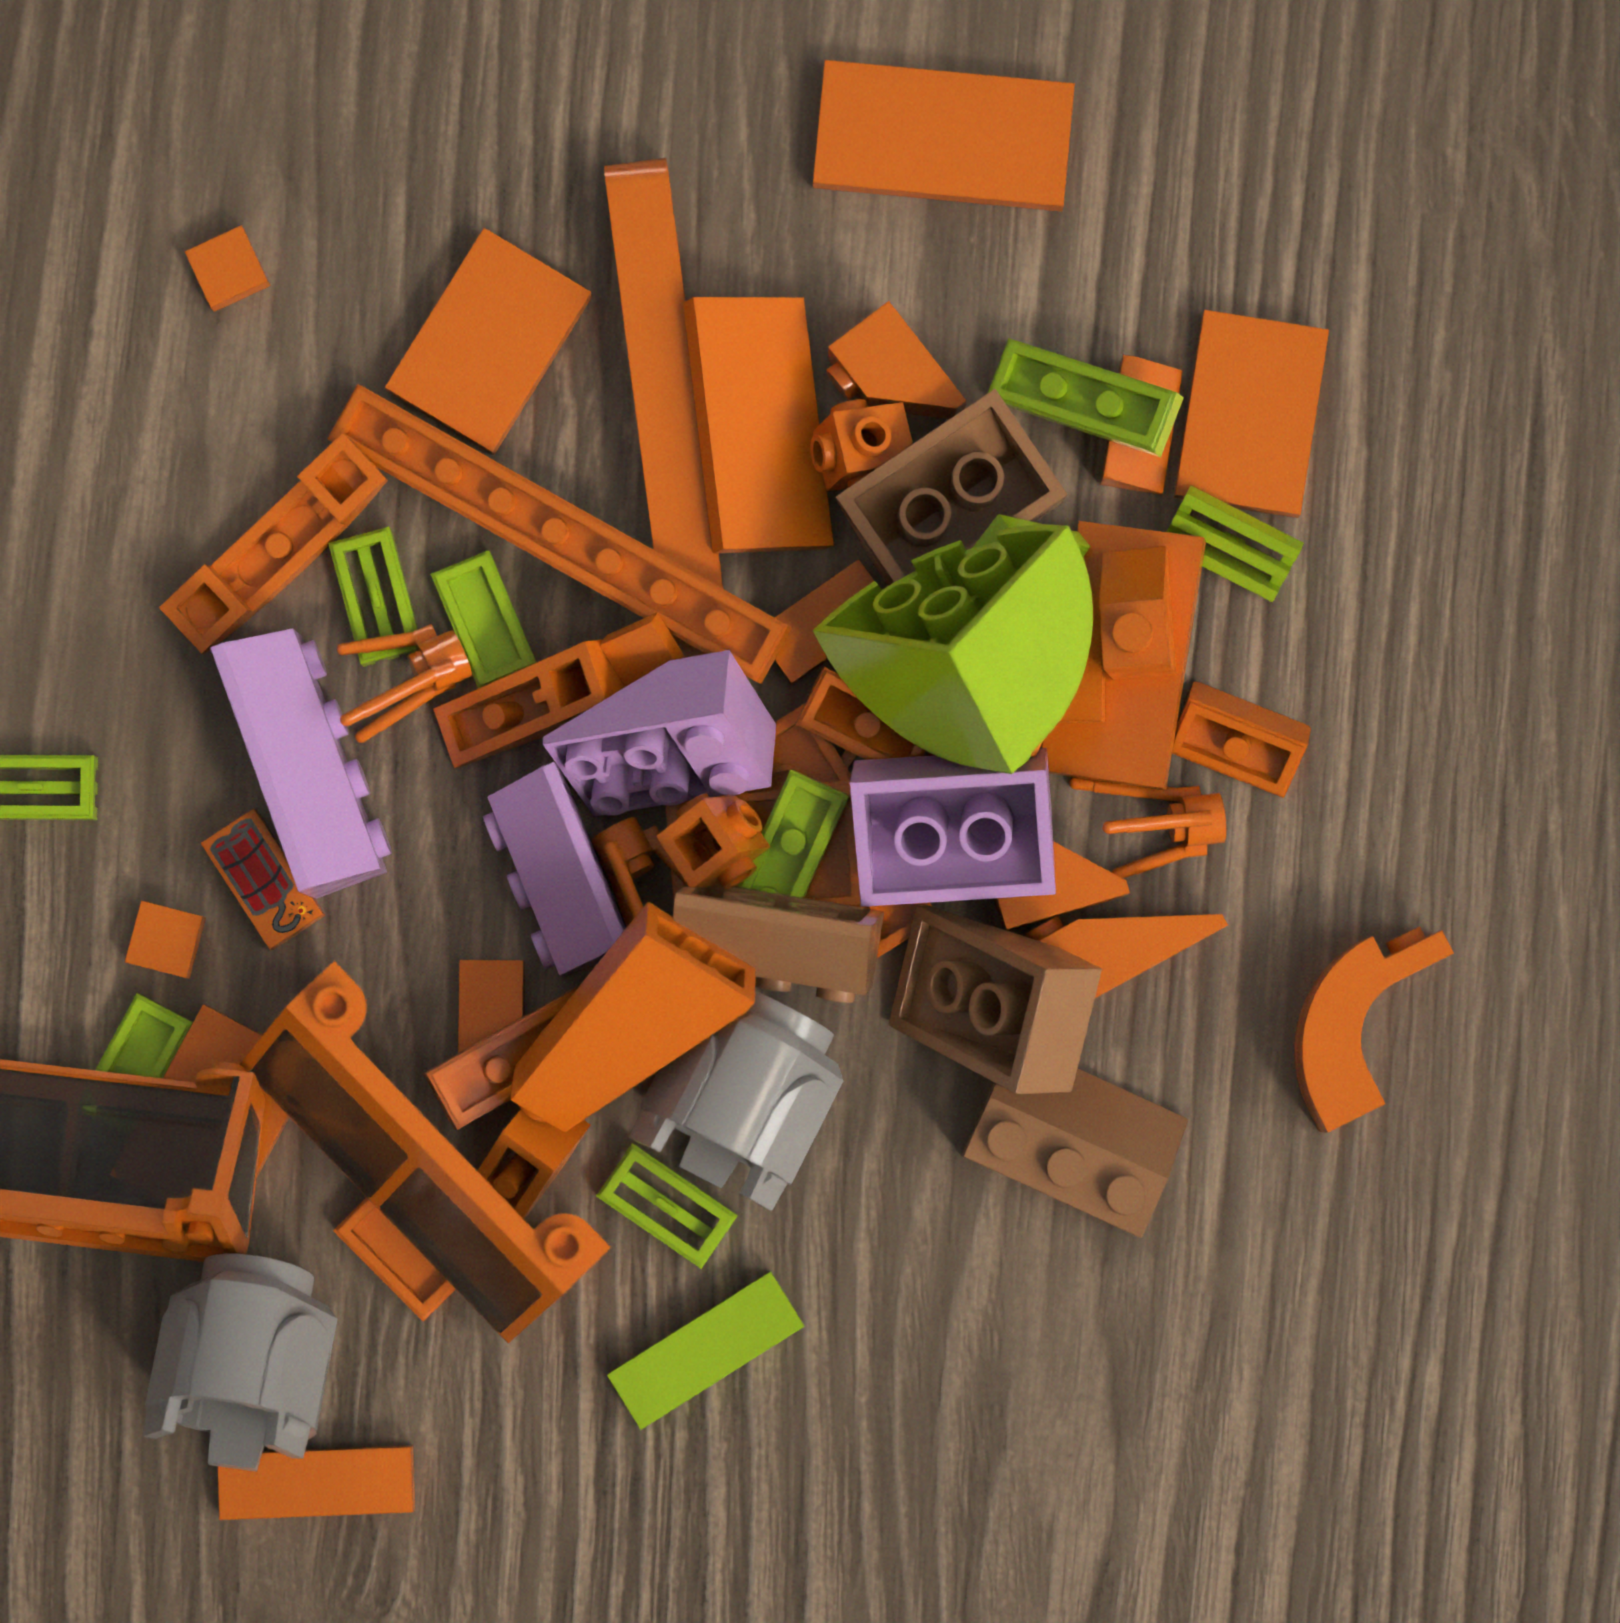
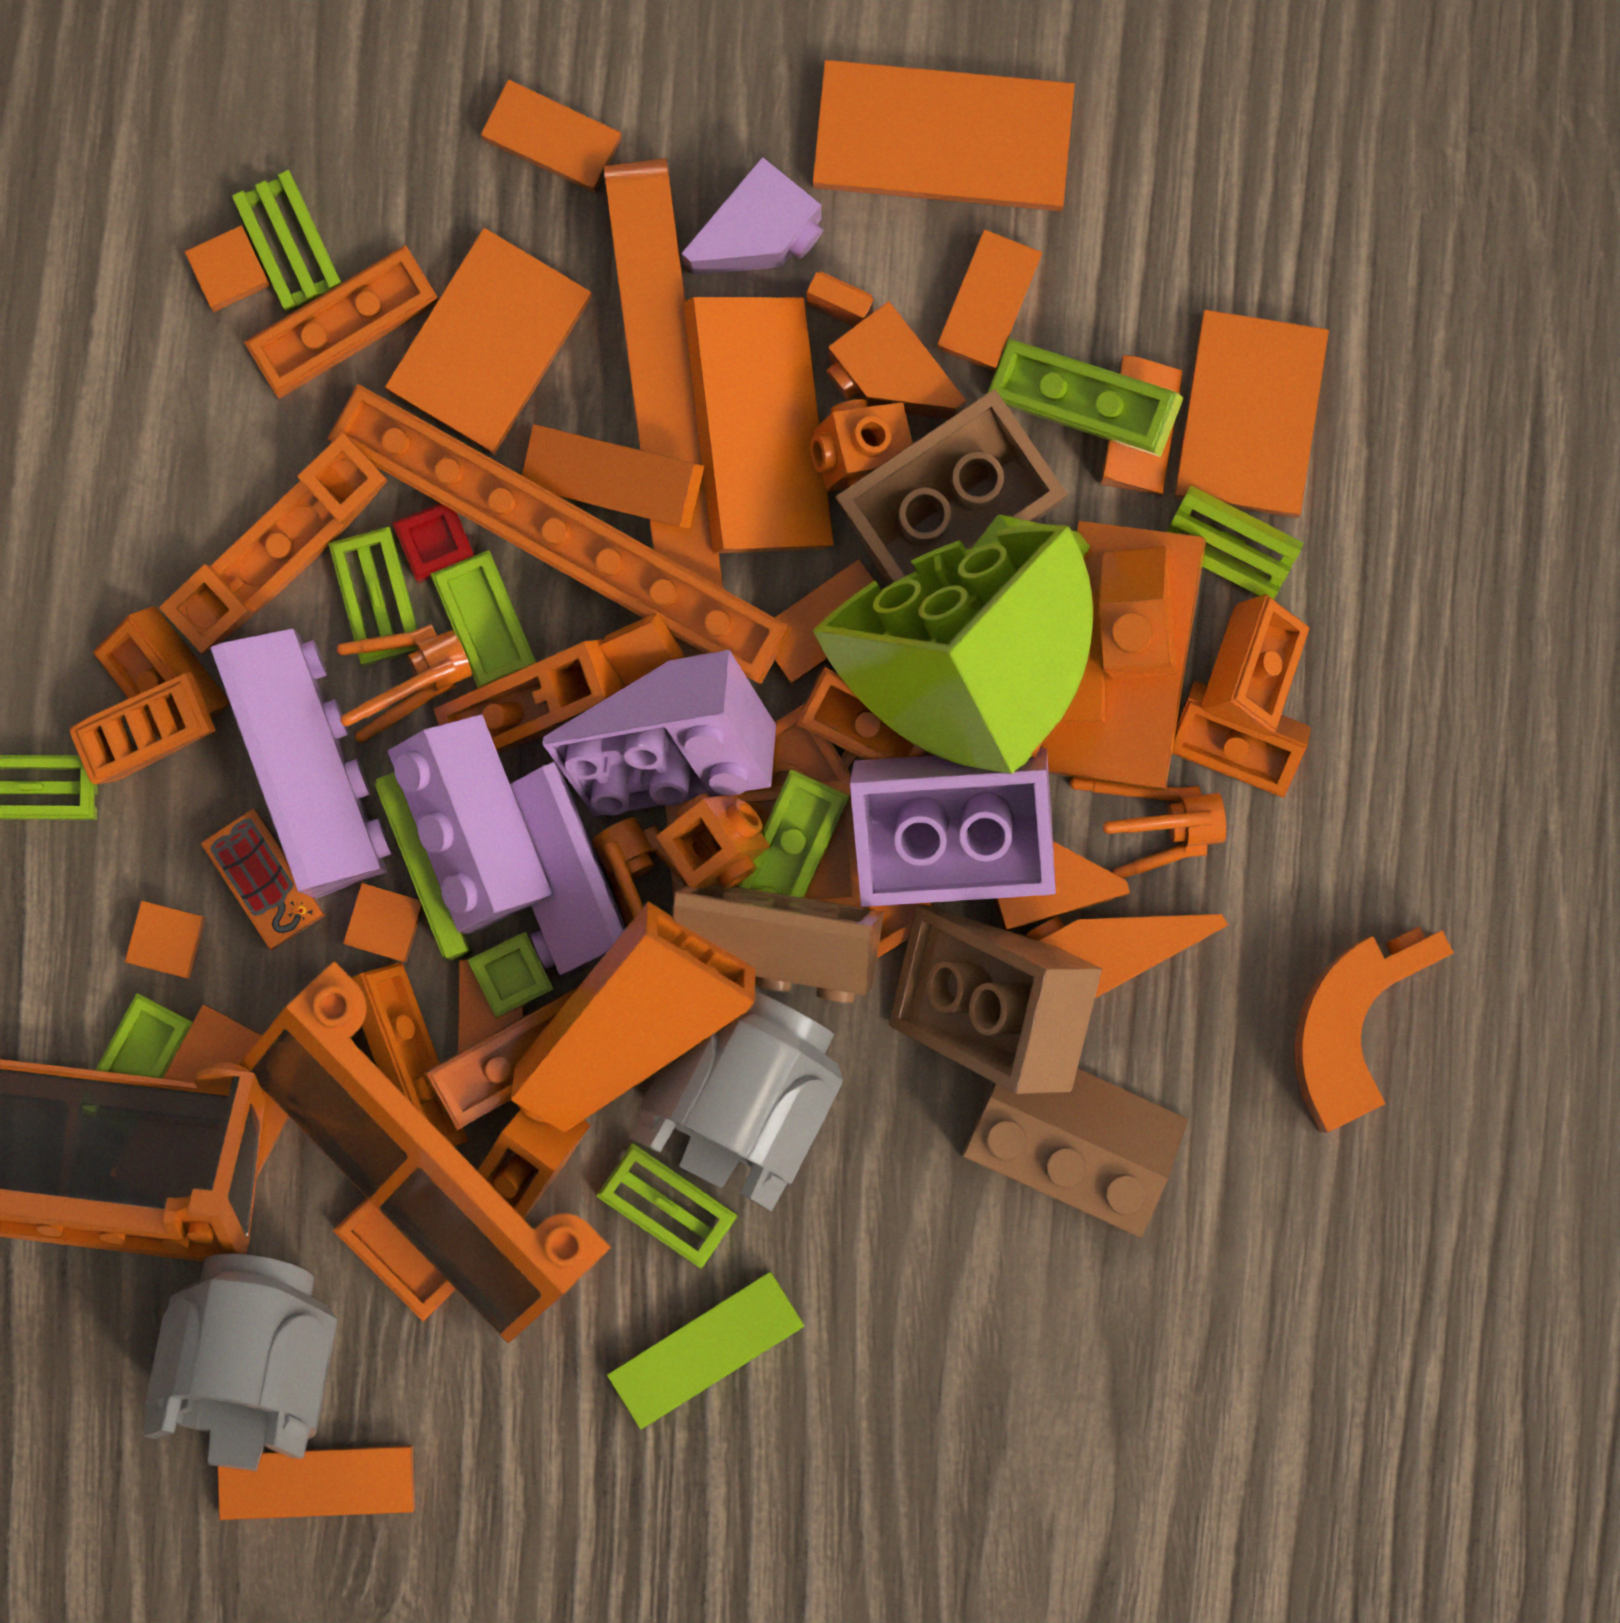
(107, 748): none -> orange slope
(149, 652): none -> orange slope
(266, 194): none -> lime tile
(342, 322): none -> orange tile
(383, 922): none -> orange tile
(402, 1042): none -> orange tile
(433, 540): none -> red tile
(450, 941): none -> lime tile
(469, 823): none -> lavender slope
(511, 975): none -> lime tile
(551, 136): none -> orange tile
(613, 476): none -> orange tile
(756, 226): none -> lavender slope
(839, 299): none -> orange tile
(989, 300): none -> orange tile
(1255, 665): none -> orange slope

